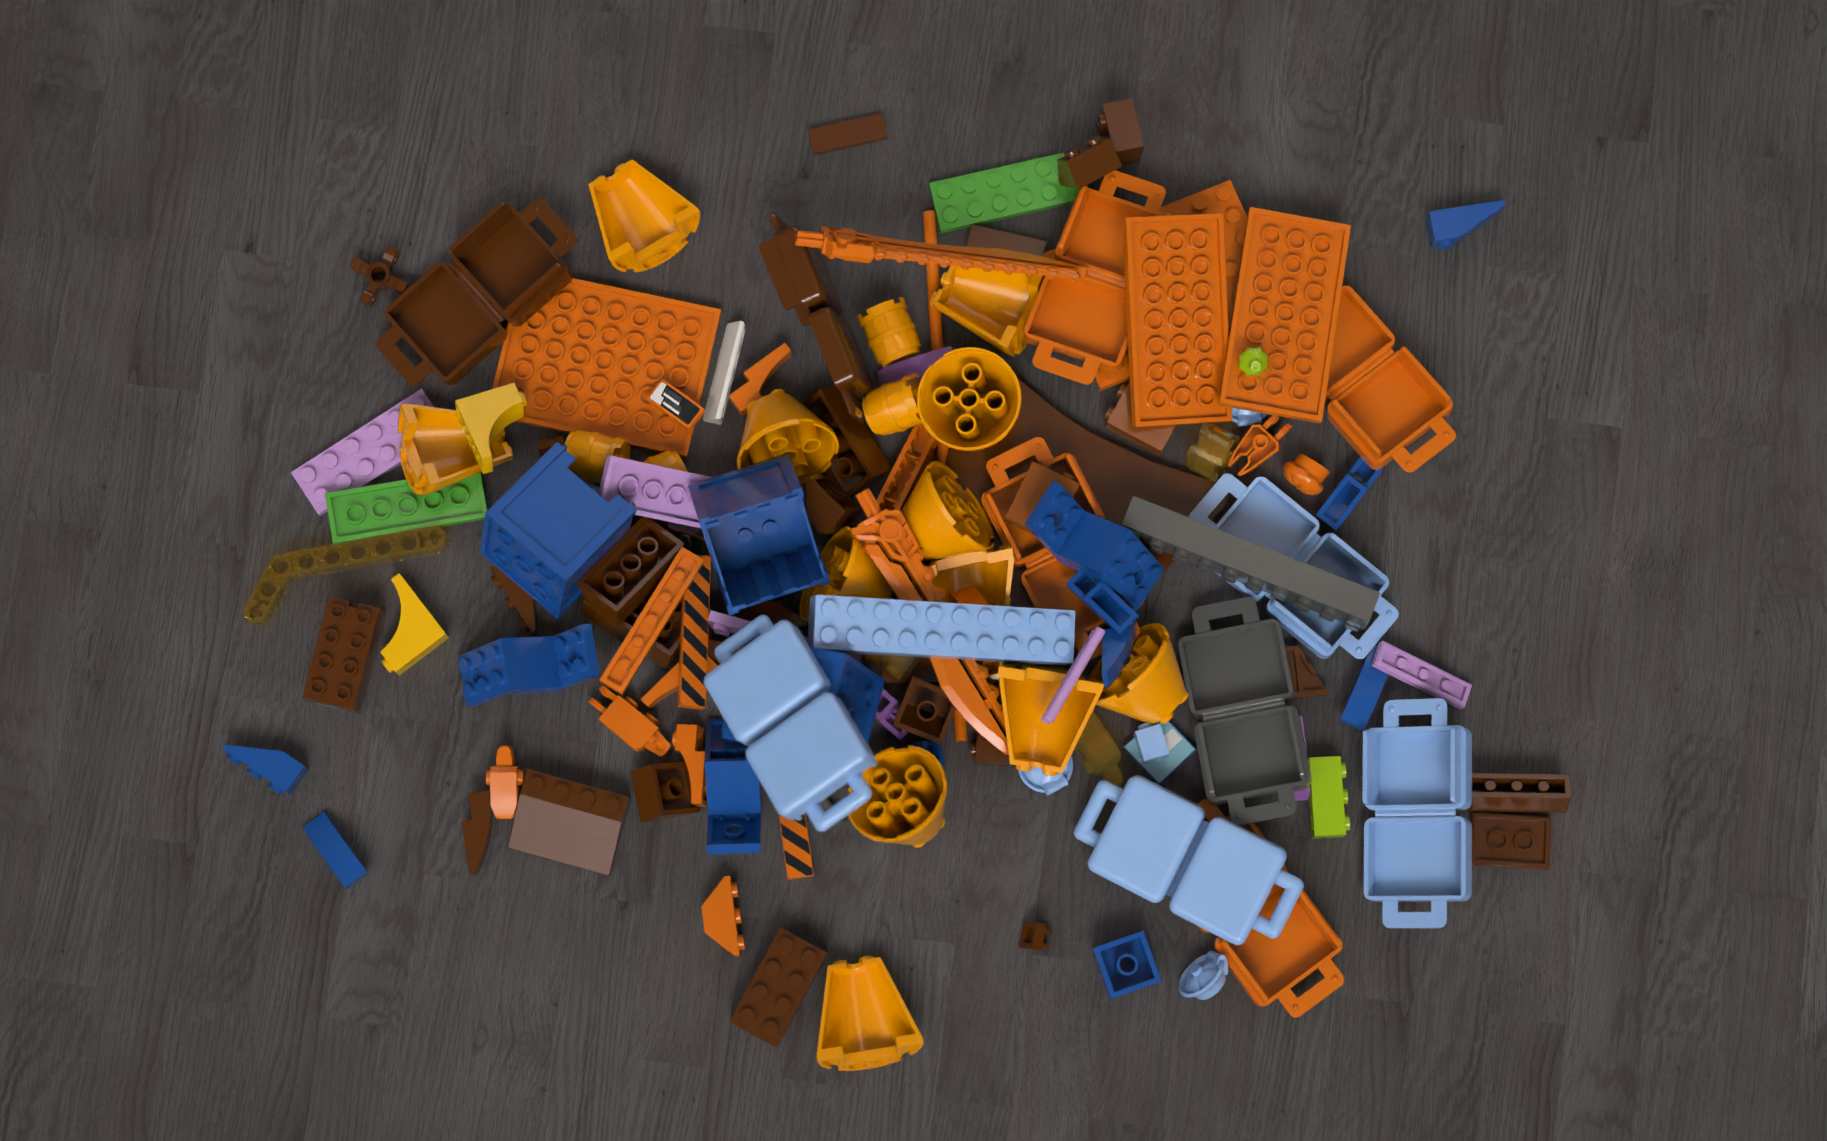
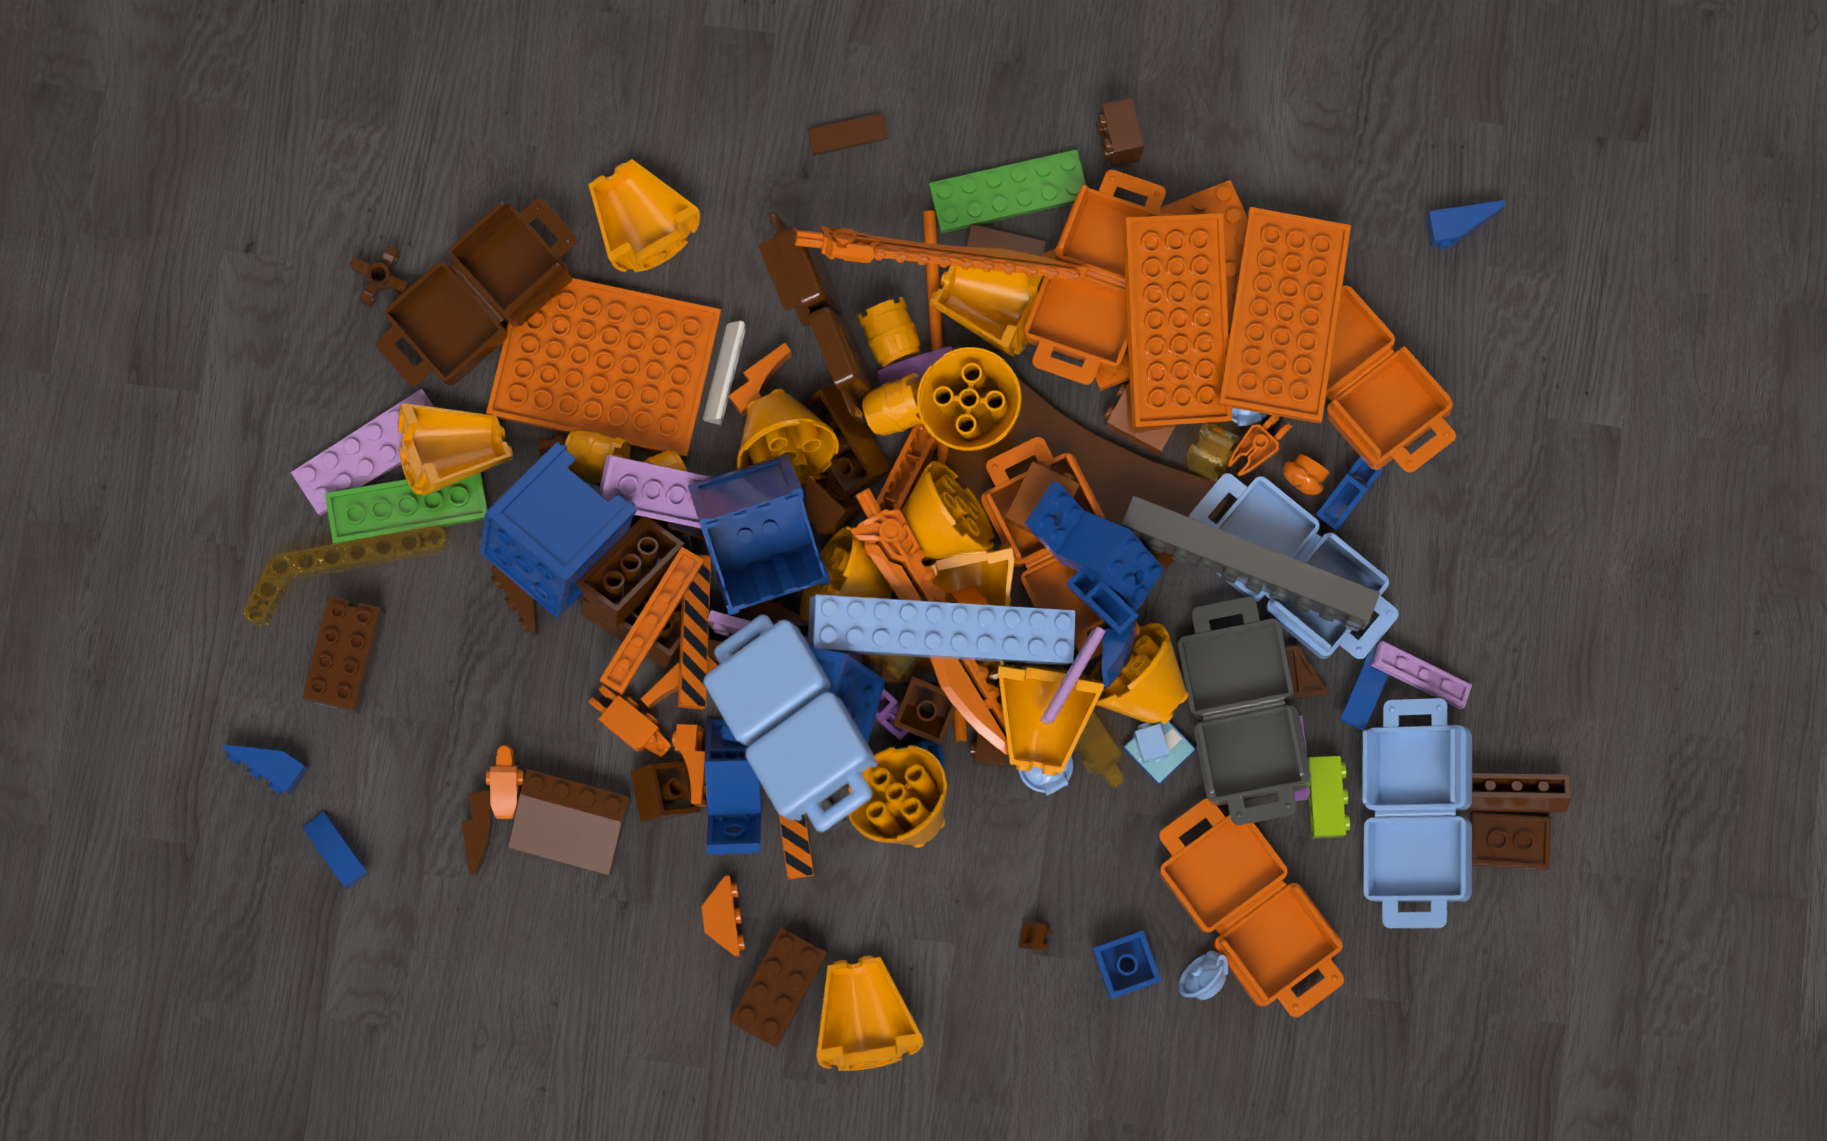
(416, 633): yellow arch -> none
(485, 416): yellow arch -> none
(528, 665): blue bracket -> none
(675, 404): slope -> none
(1087, 163): reddish brown slope -> none
(1210, 870): light blue piece -> none
(1253, 361): lime piece -> none

